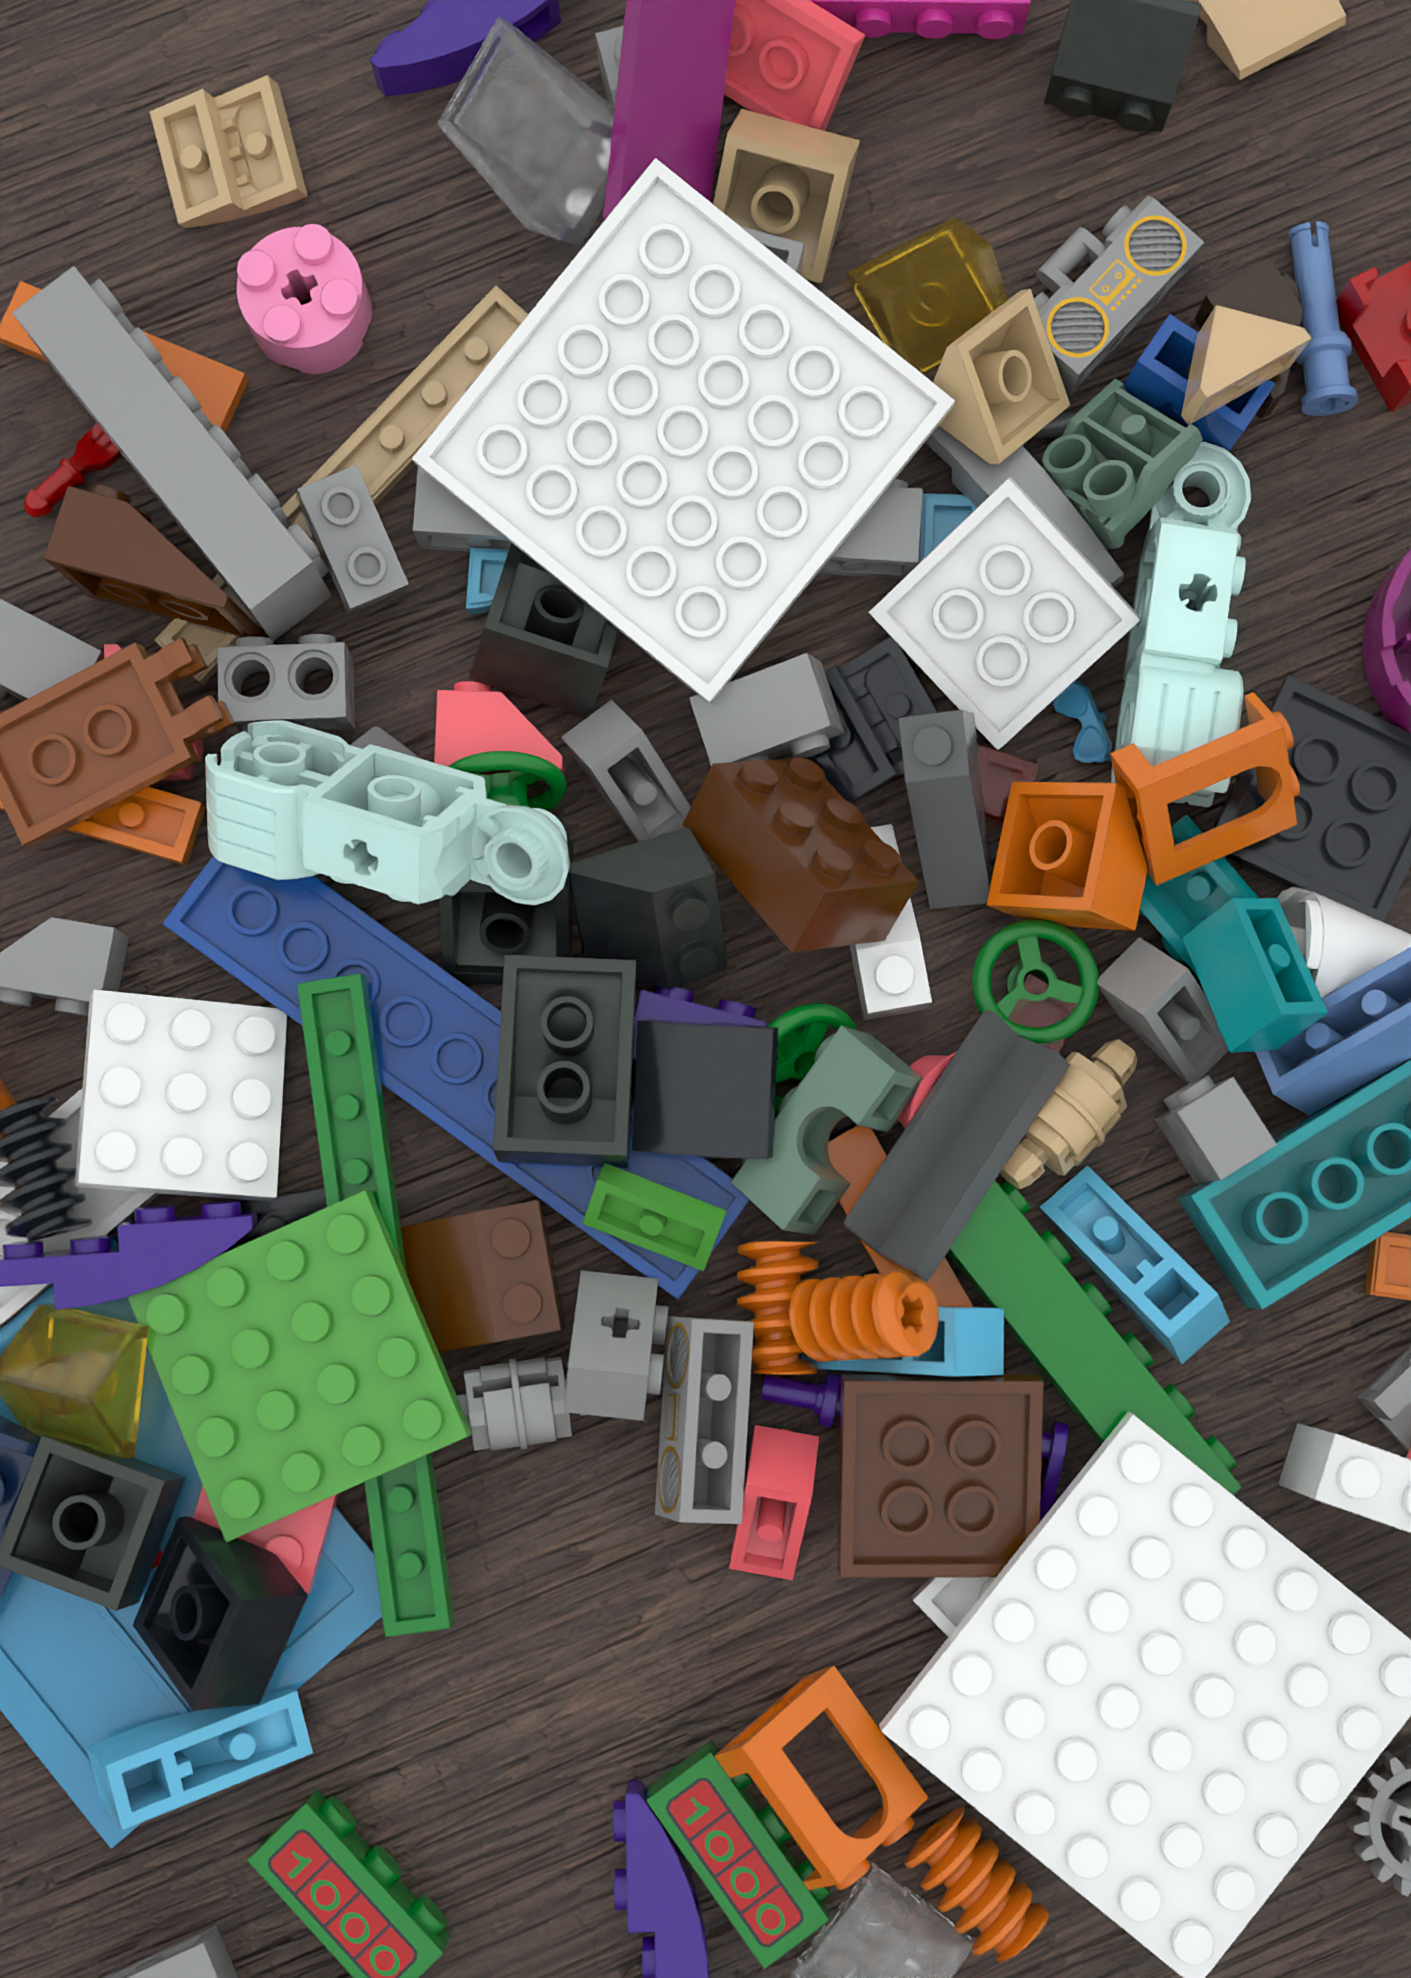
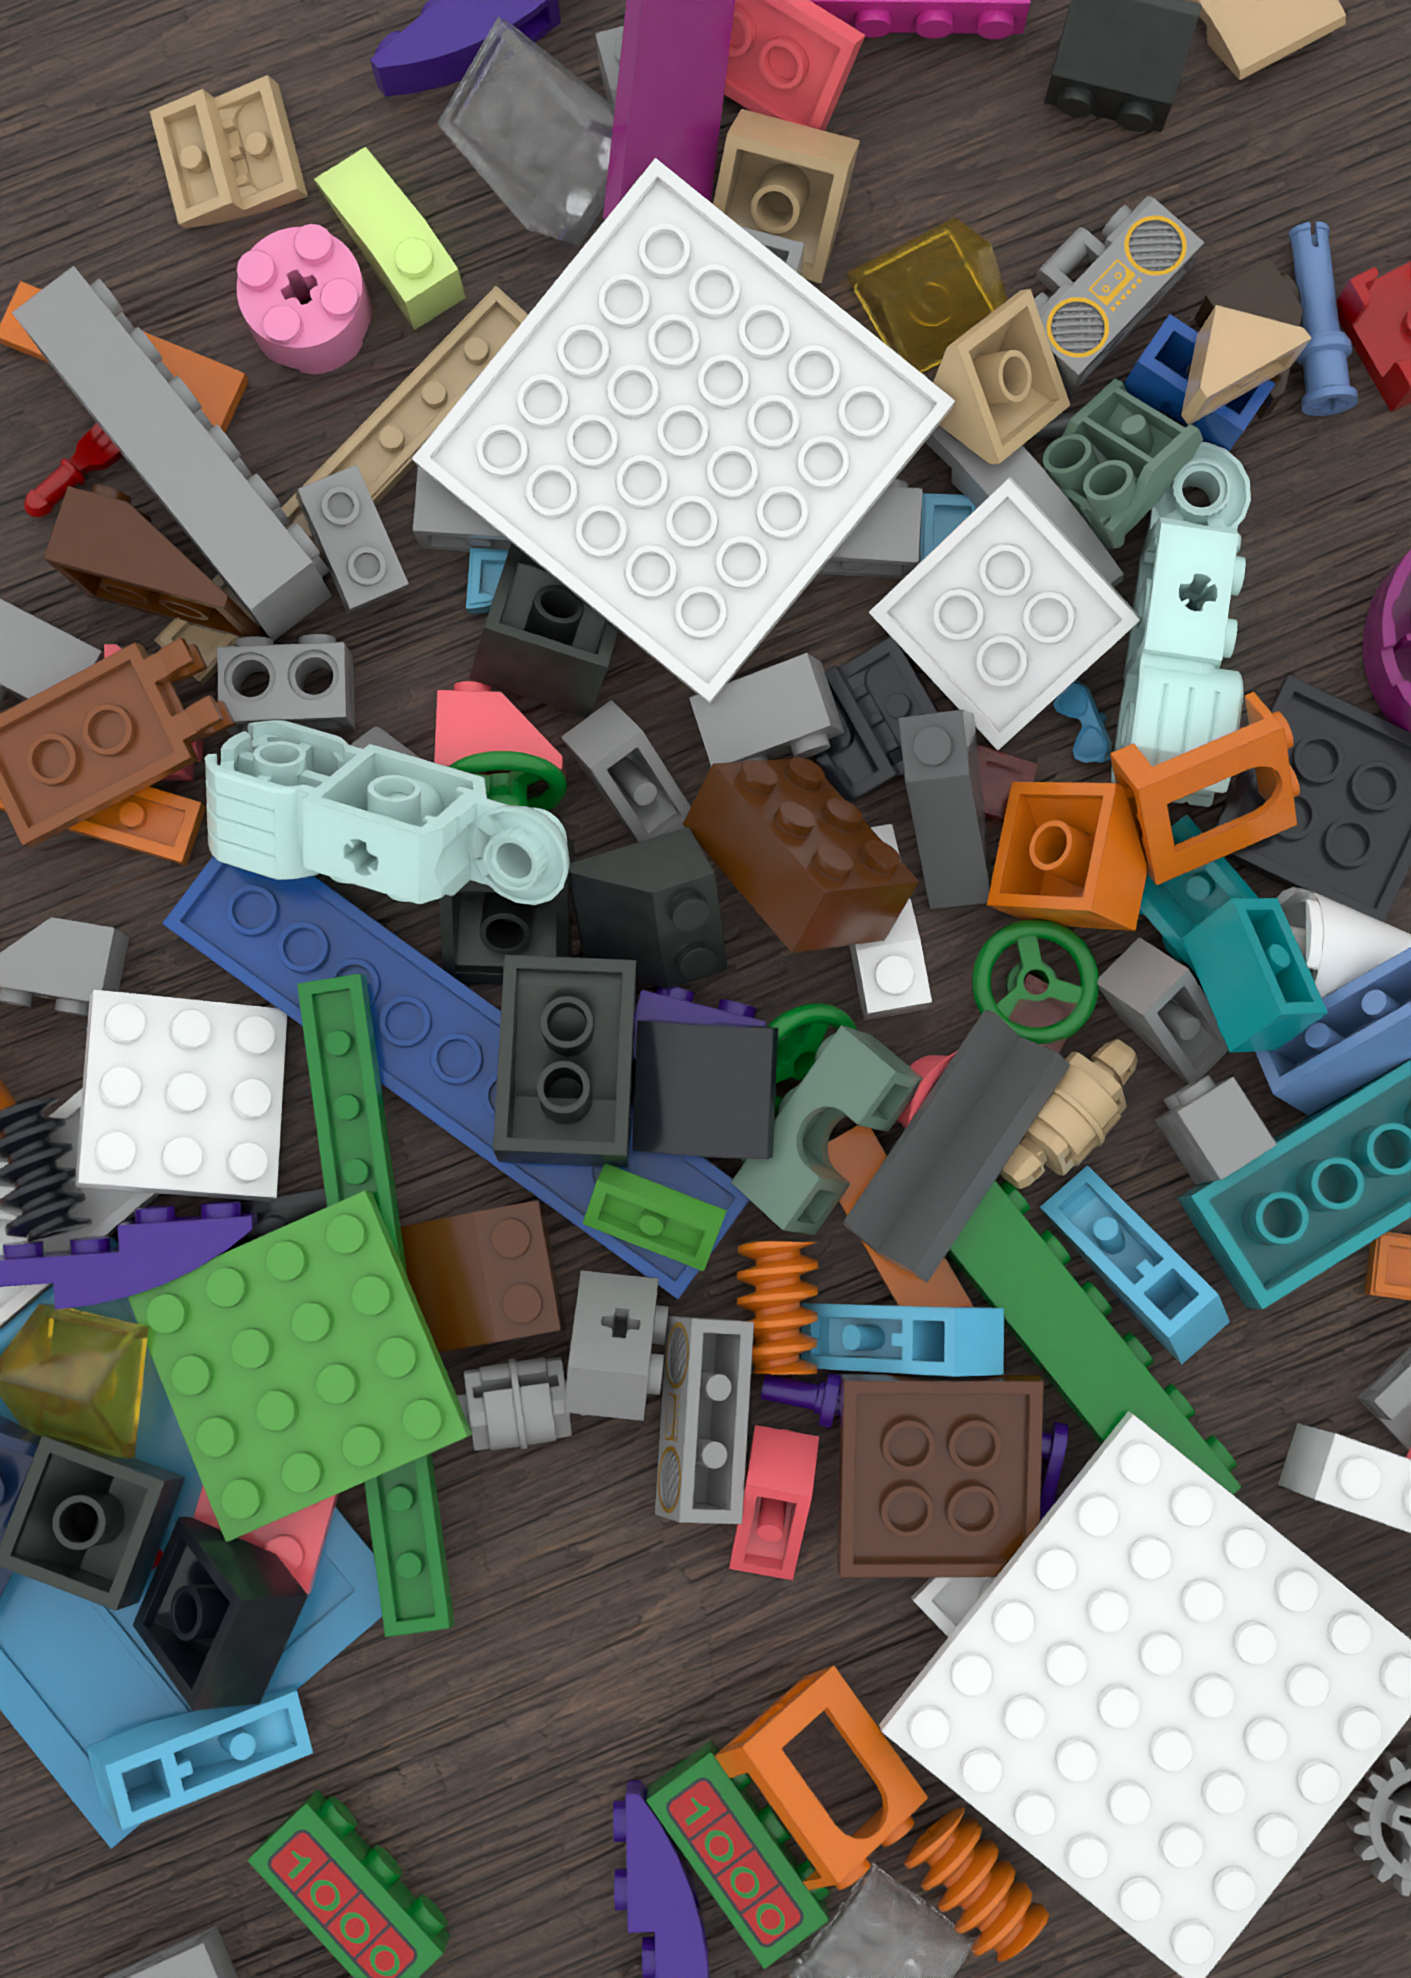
(392, 237): none -> yellowish green slope
(863, 1317): orange piece -> none

